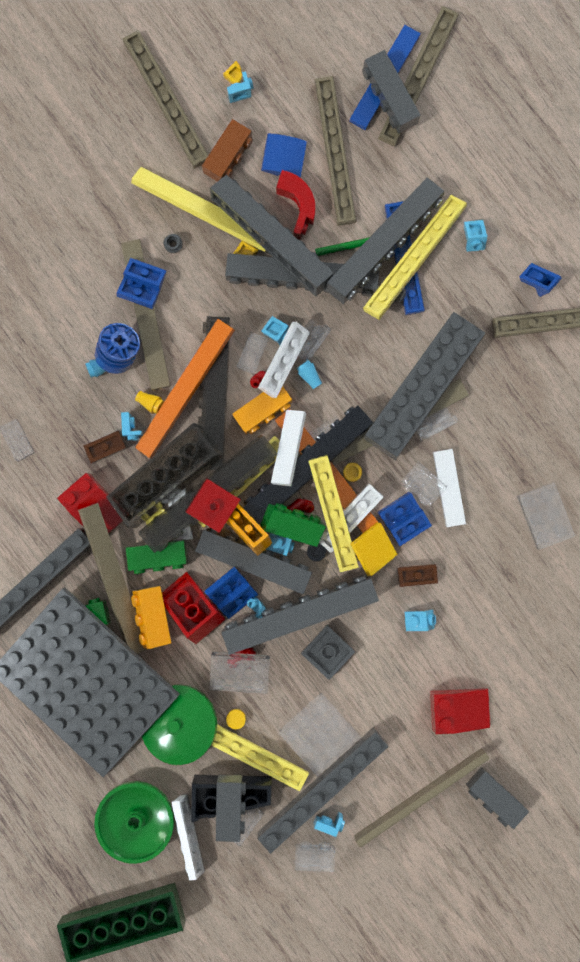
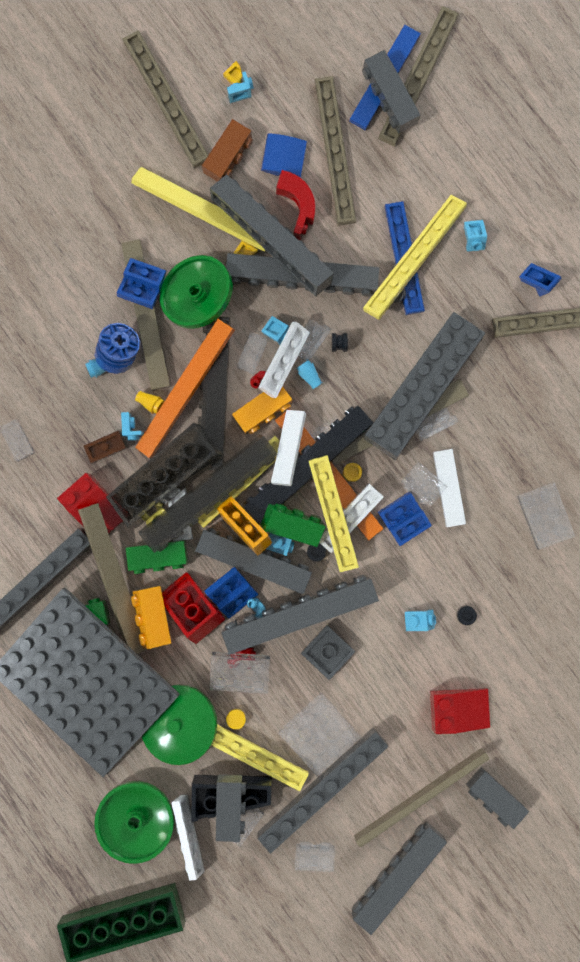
(172, 238): dark grey plate -> none
(196, 292): none -> green dish
(212, 505): red plate -> none
(302, 505): red arm -> none
(327, 826): medium azure bracket -> none
(339, 342): none -> black wheel
(340, 247): green bar -> none
(373, 549): yellow tile -> none
(384, 241): dark grey brick -> none
(398, 877): none -> dark grey brick
(417, 575): reddish brown plate -> none
(466, 615): none -> black tile

